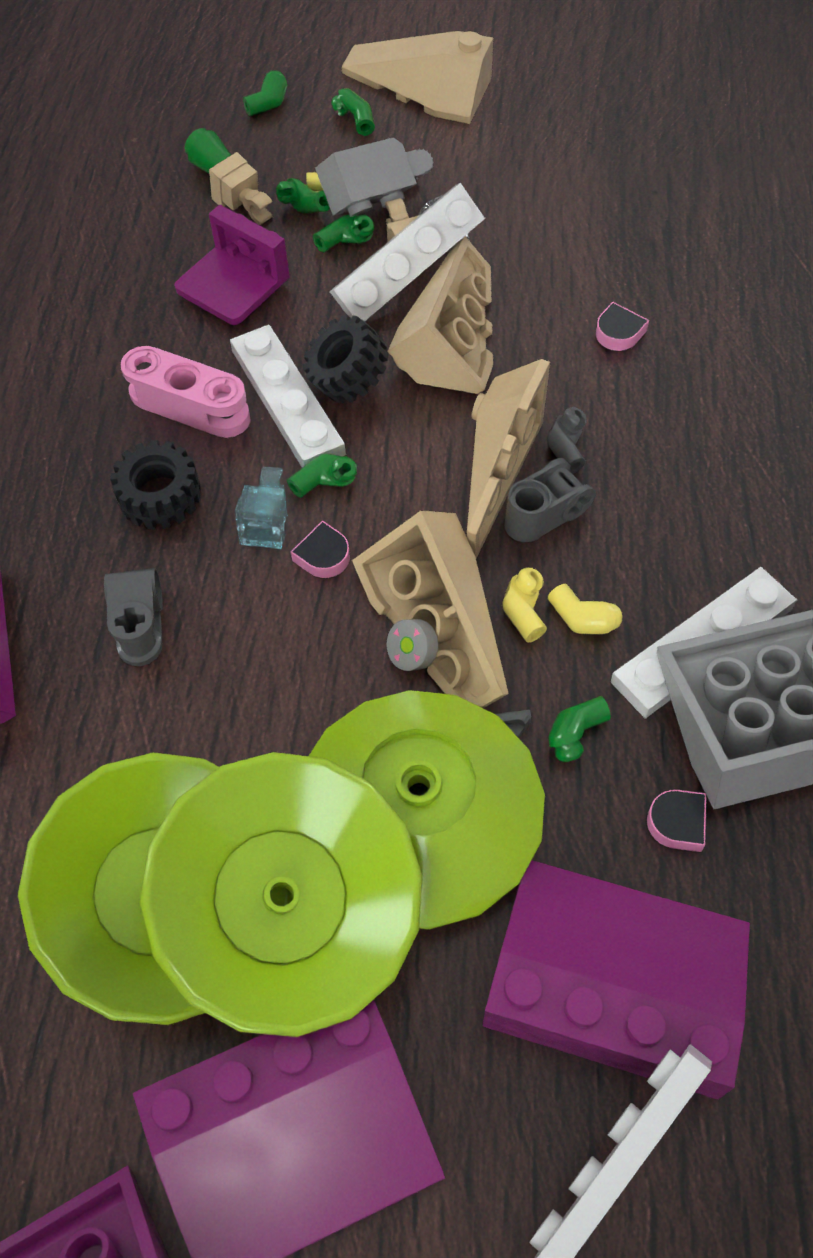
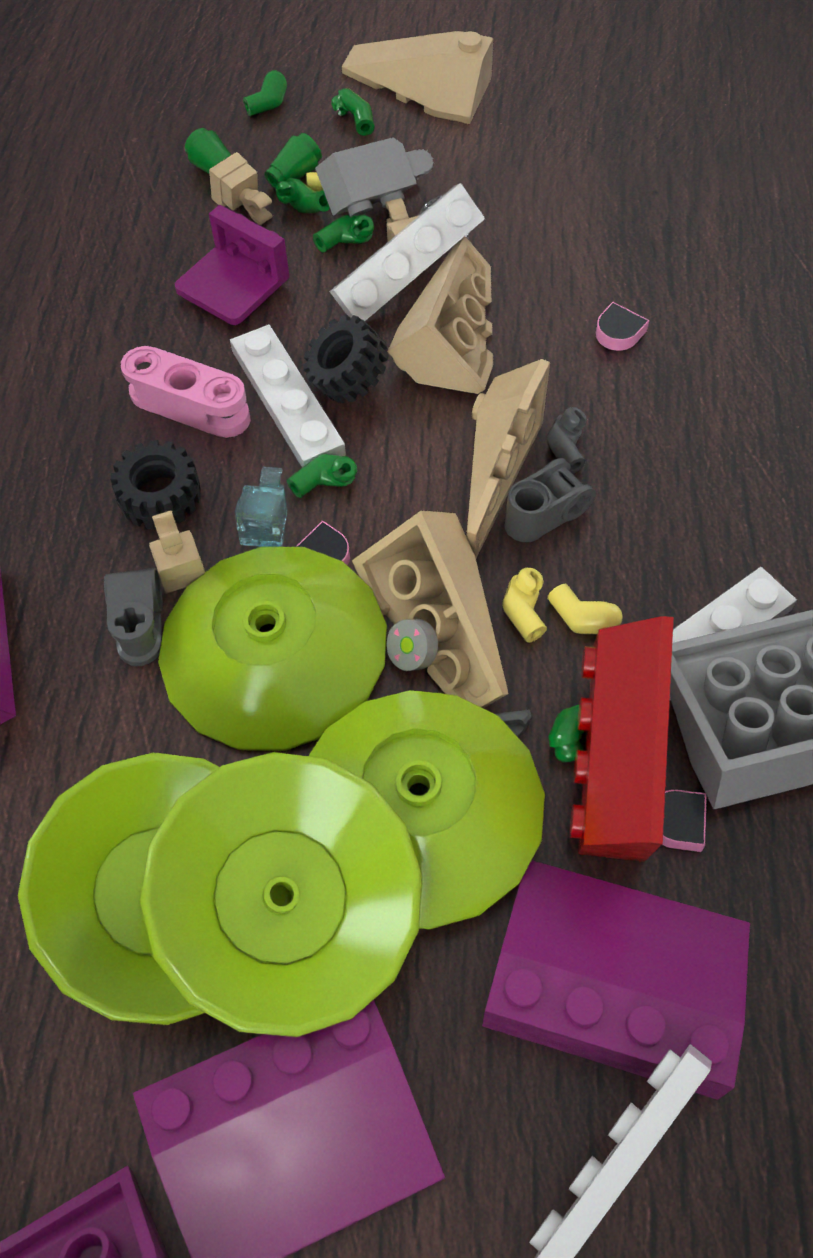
(175, 554): none -> tan piece
(279, 683): none -> lime dish
(295, 159): none -> green cone
(624, 741): none -> red slope

